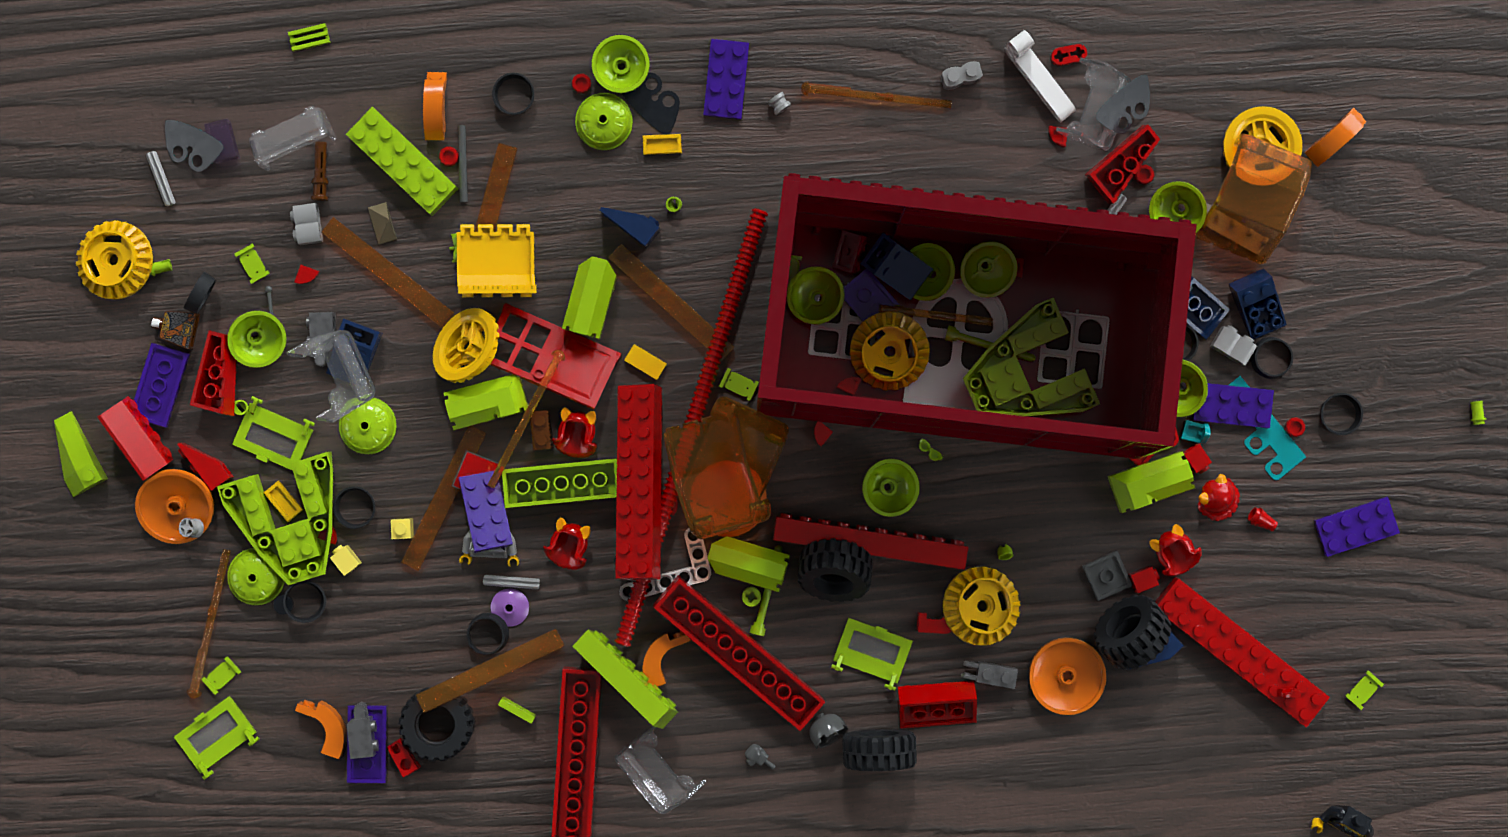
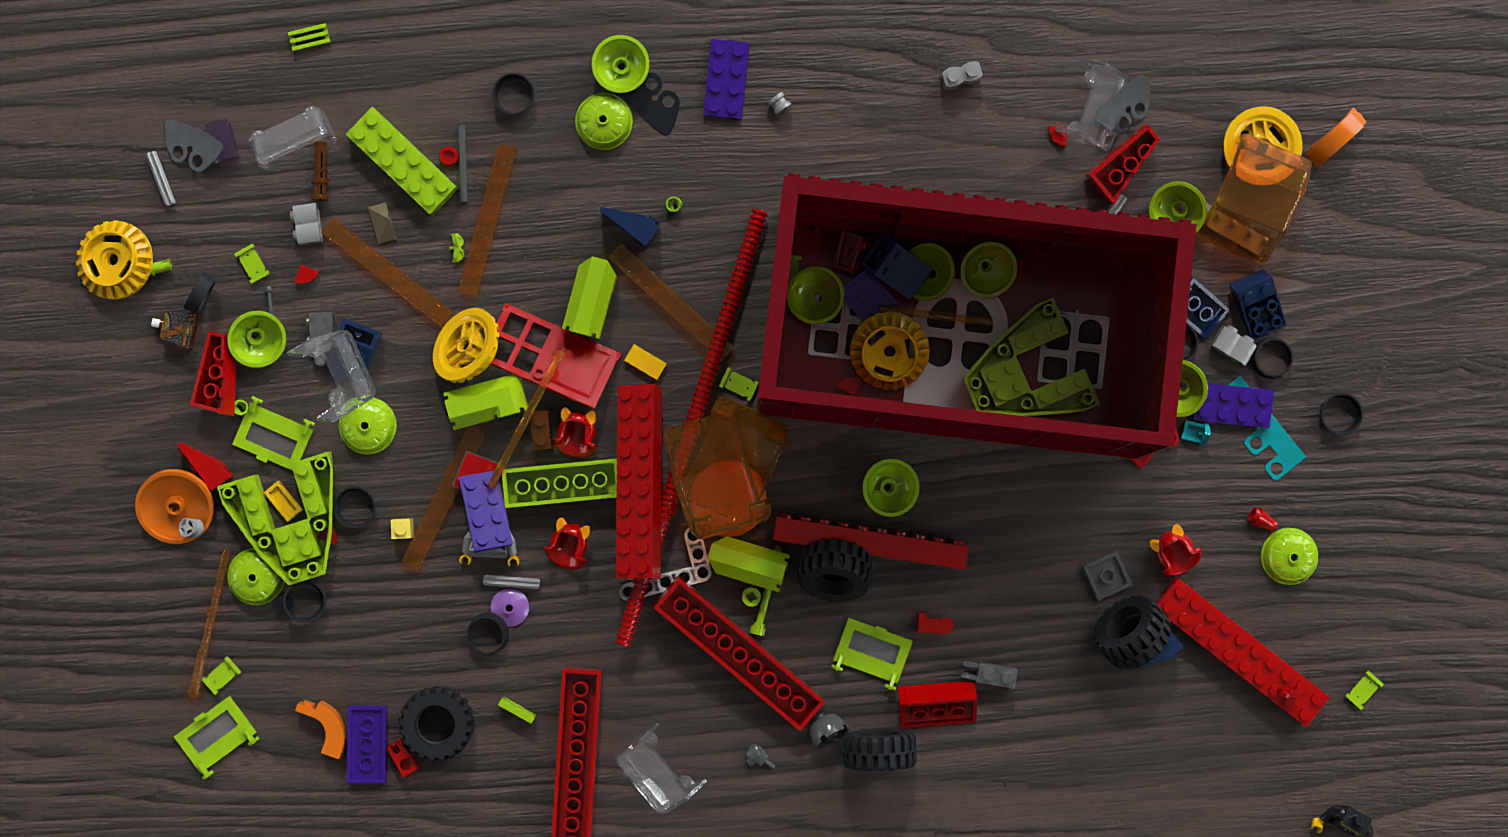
(78, 460): lime wedge -> none
(135, 438): slope -> none
(160, 383): dark purple plate -> none
(345, 559): light yellow brick -> none
(361, 733): flat silver hinge -> none
(434, 106): orange arch -> none
(489, 670): clear orange tile -> none
(495, 260): yellow hinge -> none
(581, 83): red tile -> none
(625, 679): lime brick -> none
(654, 655): orange arch -> none
(662, 144): yellow tile -> none
(821, 433): red tile -> none
(847, 92): clear orange bar -> none
(933, 454): lime piece -> none
(953, 334): lime piece -> none
(960, 612): yellow gear -> none
(1004, 553): lime hinge -> none
(1038, 77): white beam -> none
(1067, 50): red beam -> none
(1067, 676): orange dish -> none
(1144, 174): red tile -> none
(1144, 579): red brick -> none
(1151, 482): lime brick -> none
(1197, 458): red brick -> none
(1218, 498): red hair -> none
(1277, 556): none -> lime hat
(1295, 427): red tile -> none
(1356, 526): dark purple plate -> none
(1477, 413): lime pin -> none

